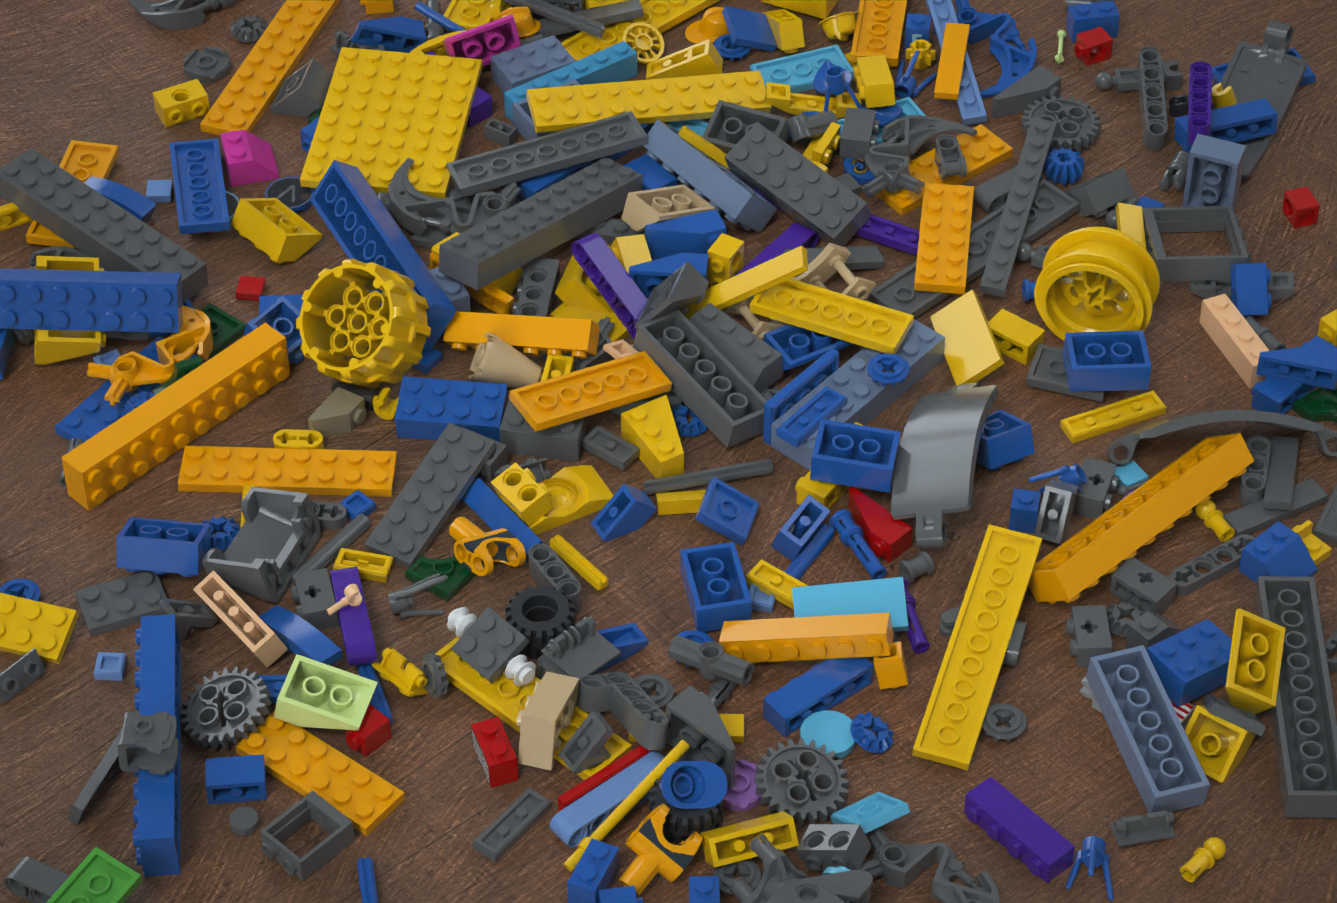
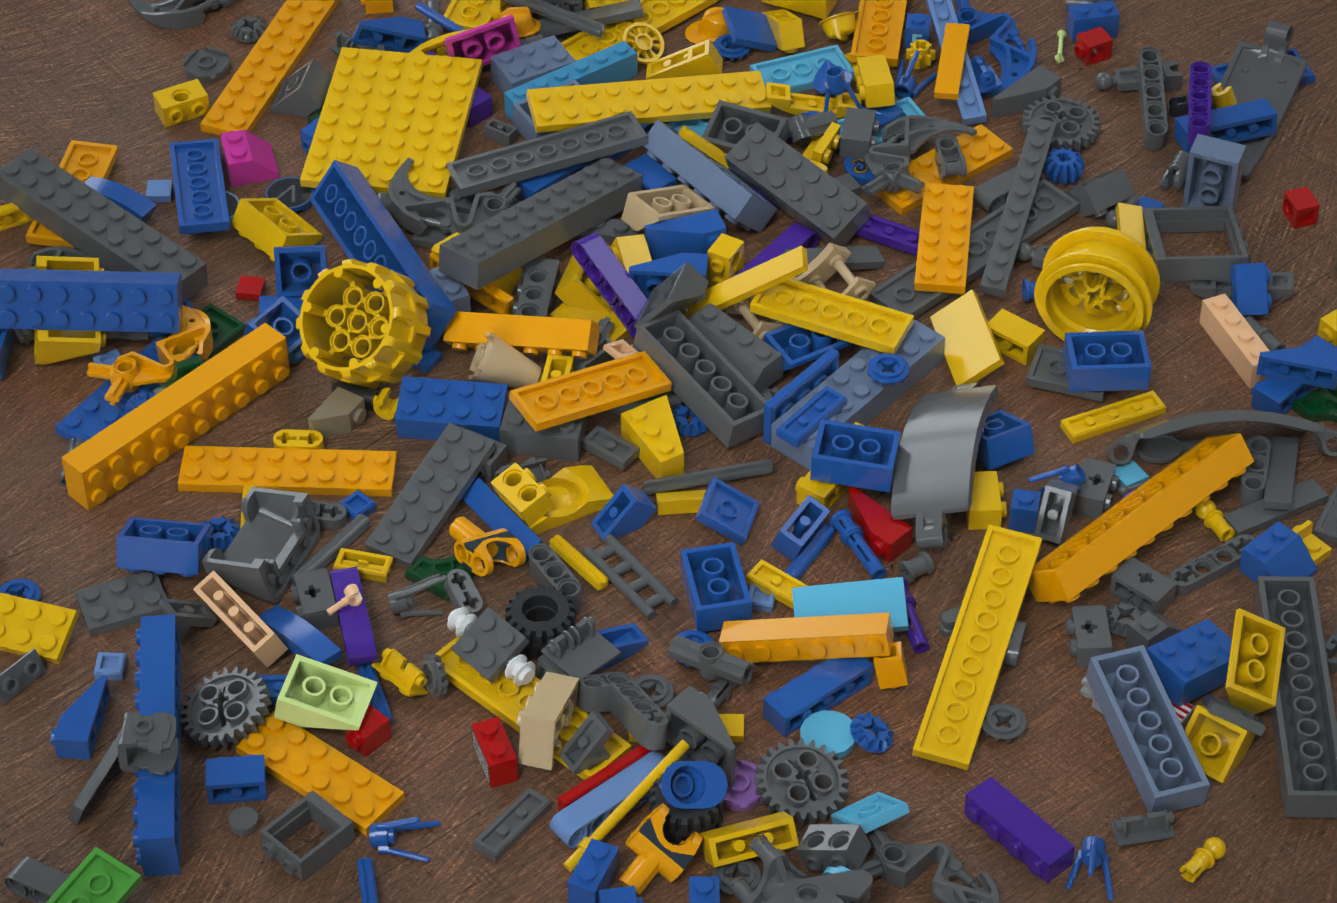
(81, 723): none -> blue slope
(298, 268): none -> blue slope
(384, 834): none -> blue plant
(467, 591): none -> dark grey beam
(630, 590): none -> dark grey bar
(985, 75): none -> blue hinge
(986, 501): none -> yellow brick
(1163, 448): none -> dark grey piece

